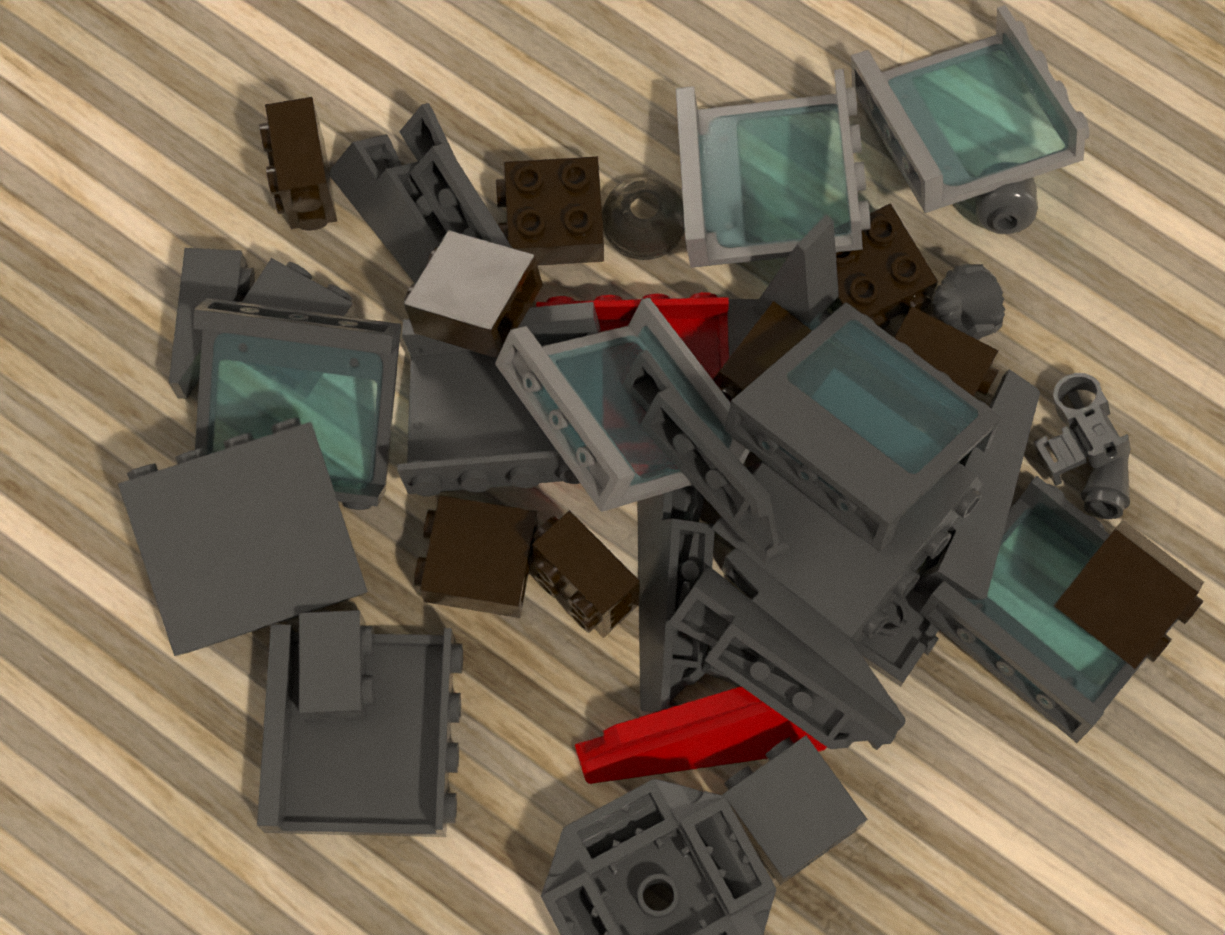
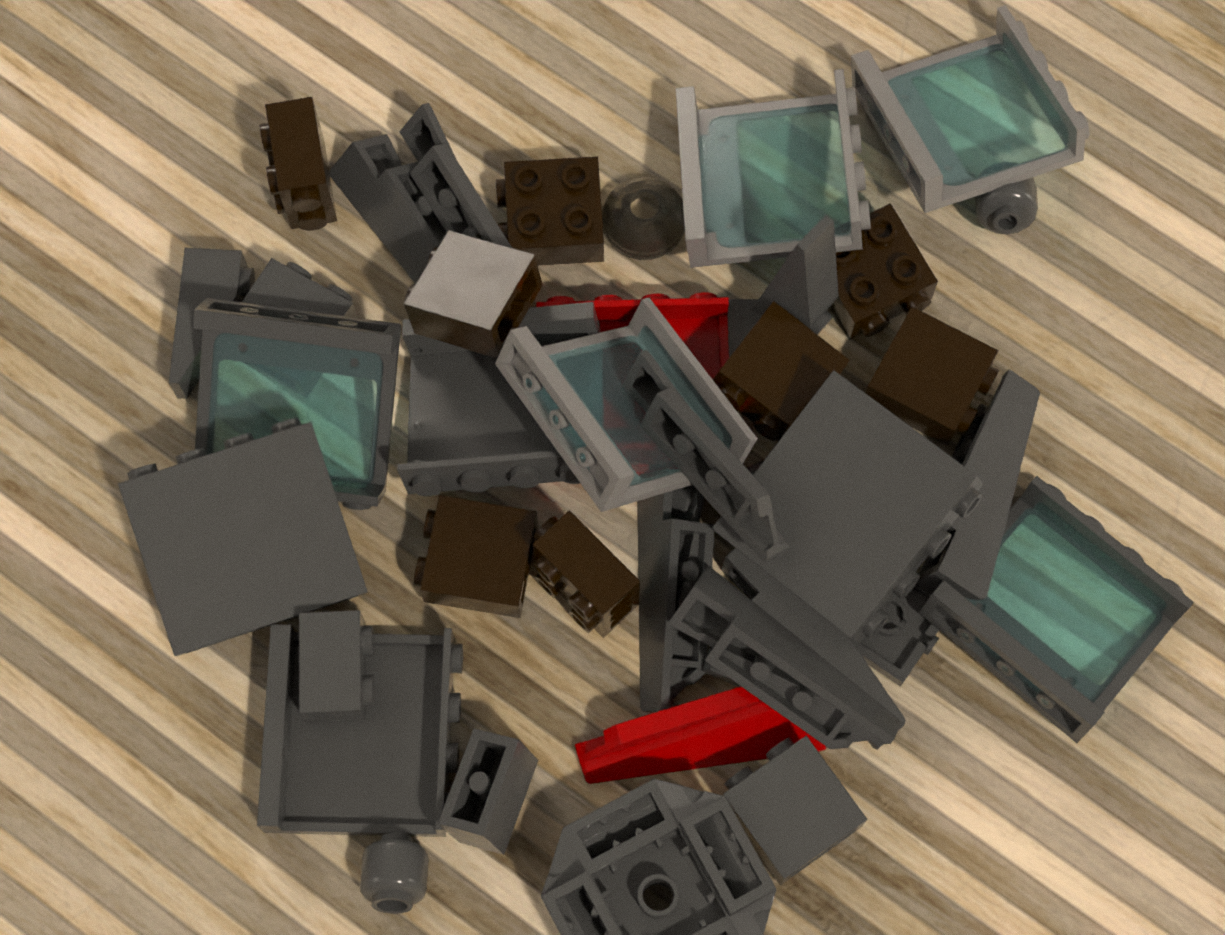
(394, 873): none -> dark grey head
(488, 791): none -> dark grey brick
(859, 423): panel -> none
(970, 301): dark grey hair -> none
(1086, 431): dark grey piece -> none
(1108, 489): dark grey cone -> none
(1131, 596): dark brown brick -> none

